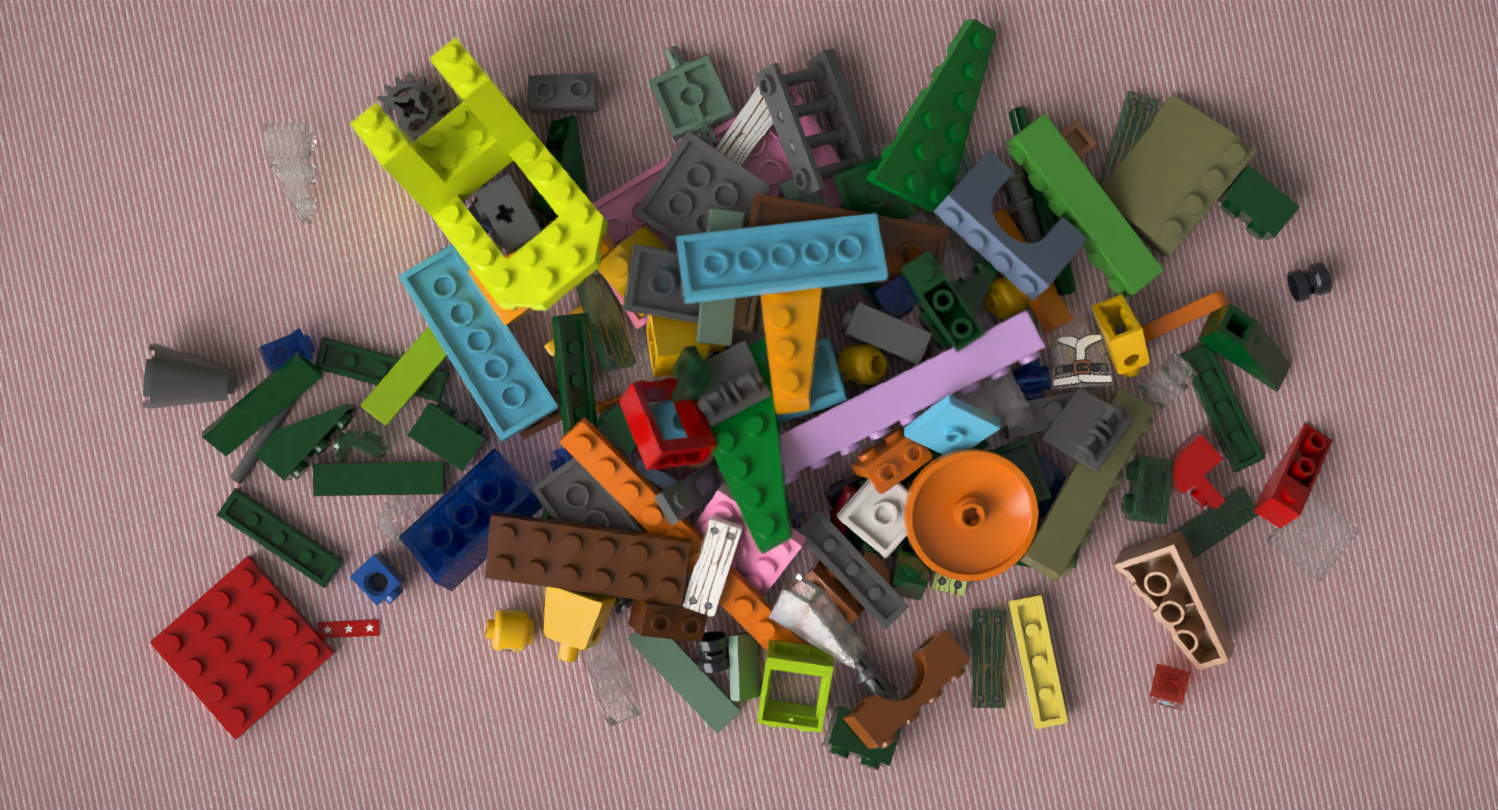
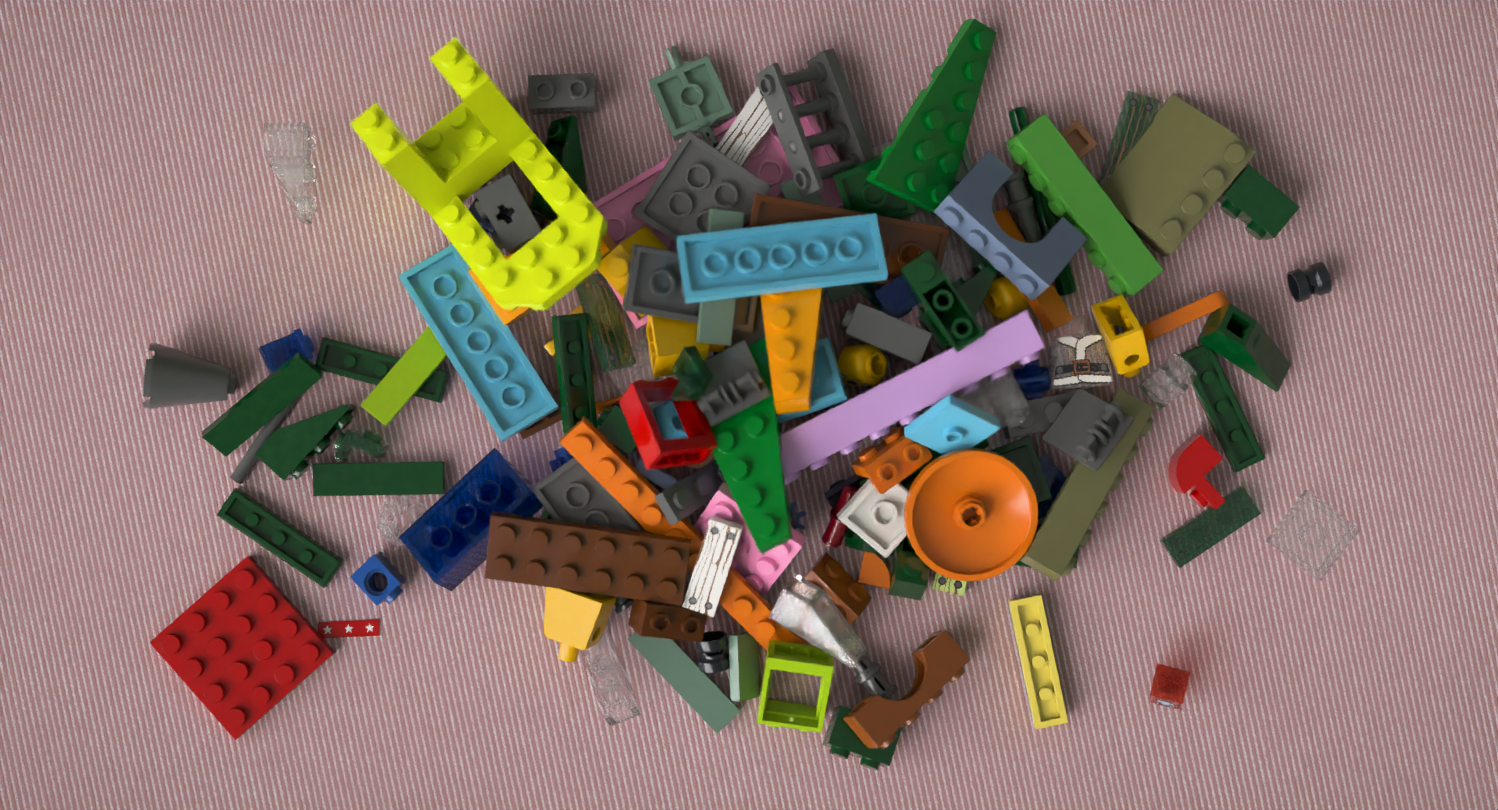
(417, 98): dark grey gear -> none
(448, 436): dark green brick -> none
(510, 630): yellow head -> none
(852, 569): dark grey plate -> none
(988, 658): clear green tile -> none
(1148, 489): clear green bracket -> none
(1176, 592): medium nougat wedge -> none
(1293, 478): red slope -> none

